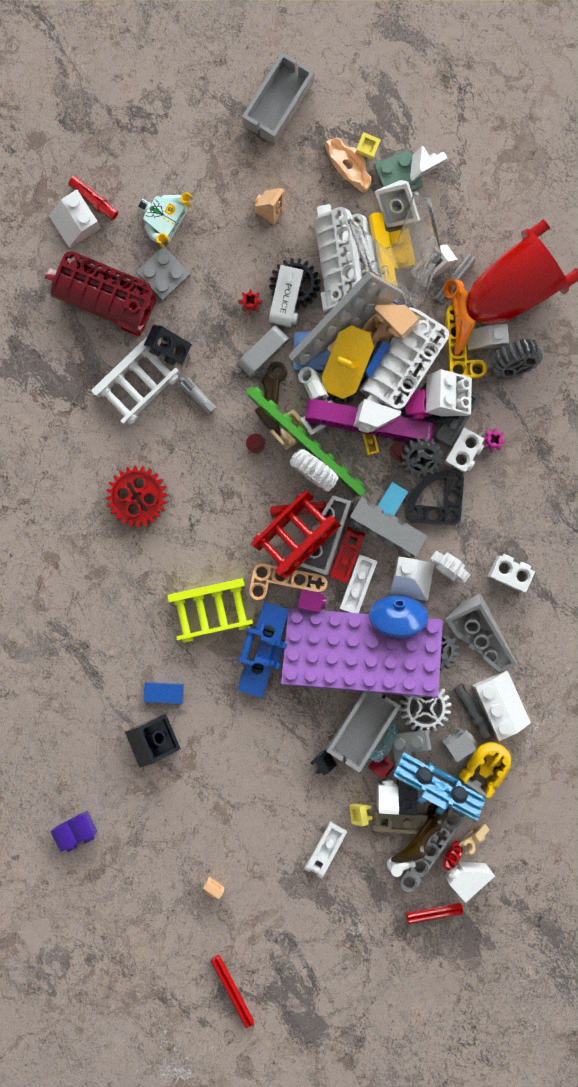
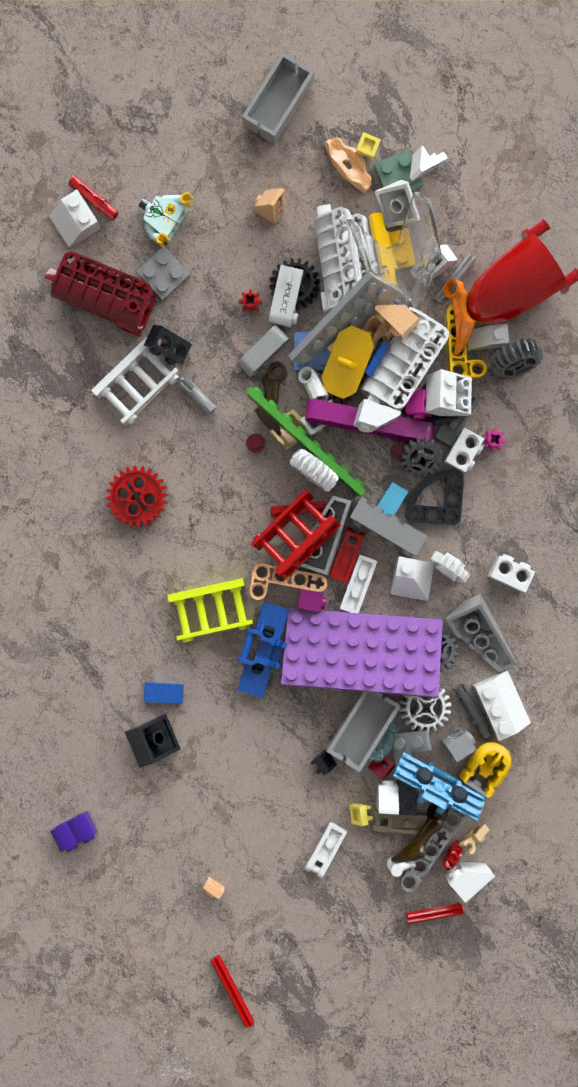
(370, 444): yellow piece -> none
(398, 616): blue dish -> none

